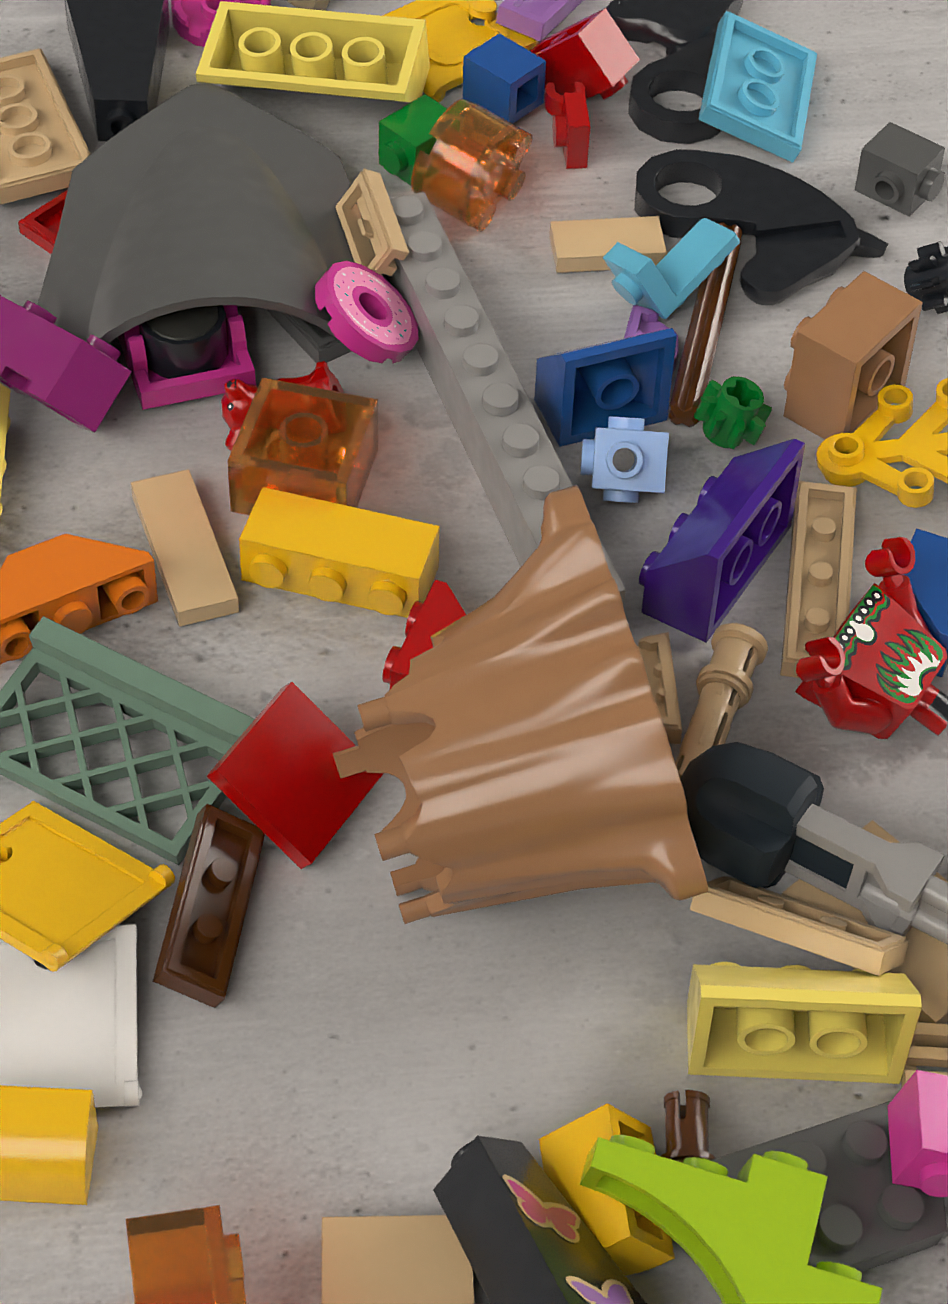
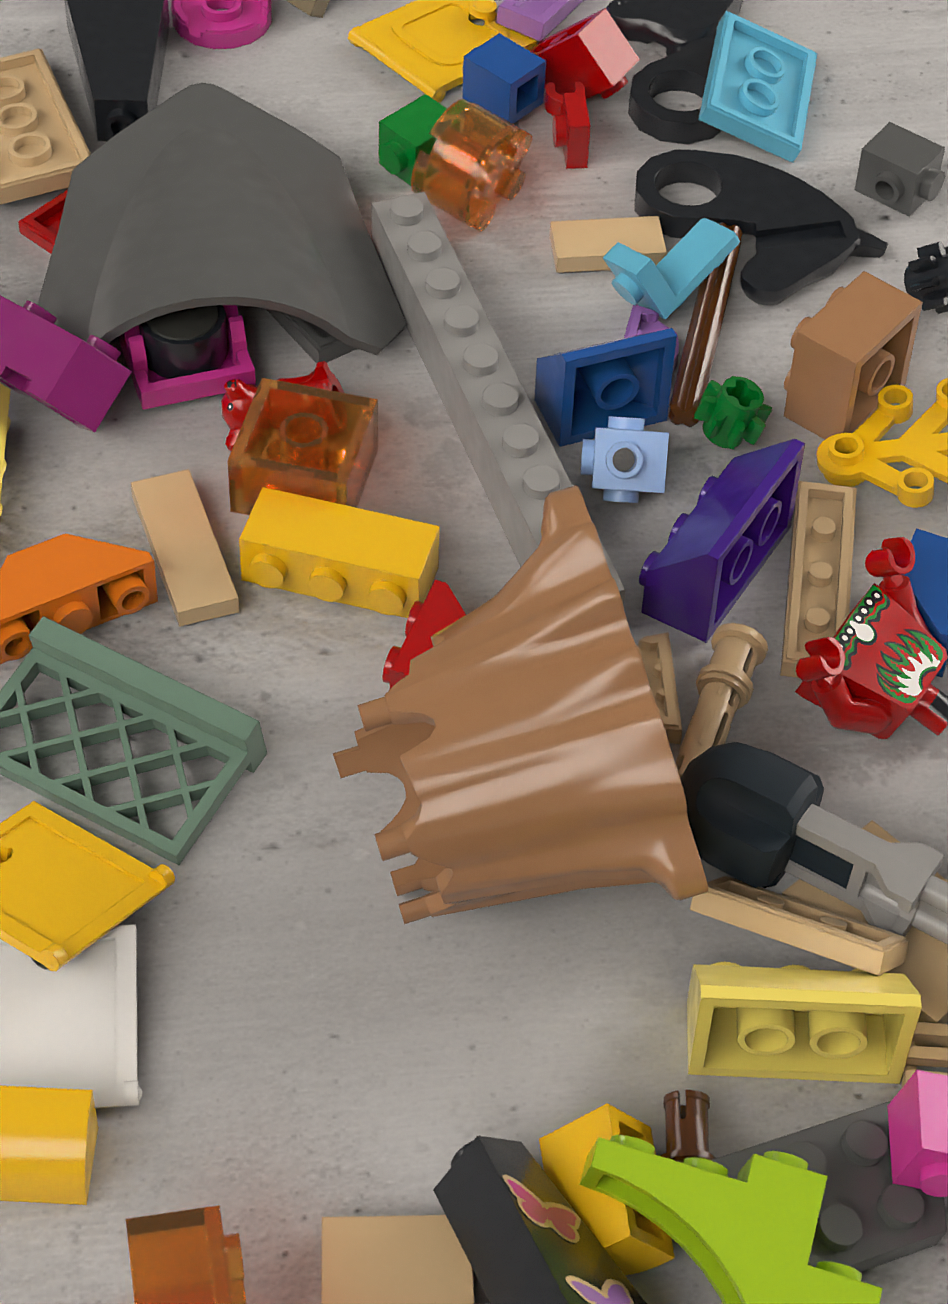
(209, 906): reddish brown tile -> none
(288, 777): red tile -> none
(316, 52): light yellow slope -> none
(366, 312): tile -> none
(375, 222): tan tile -> none

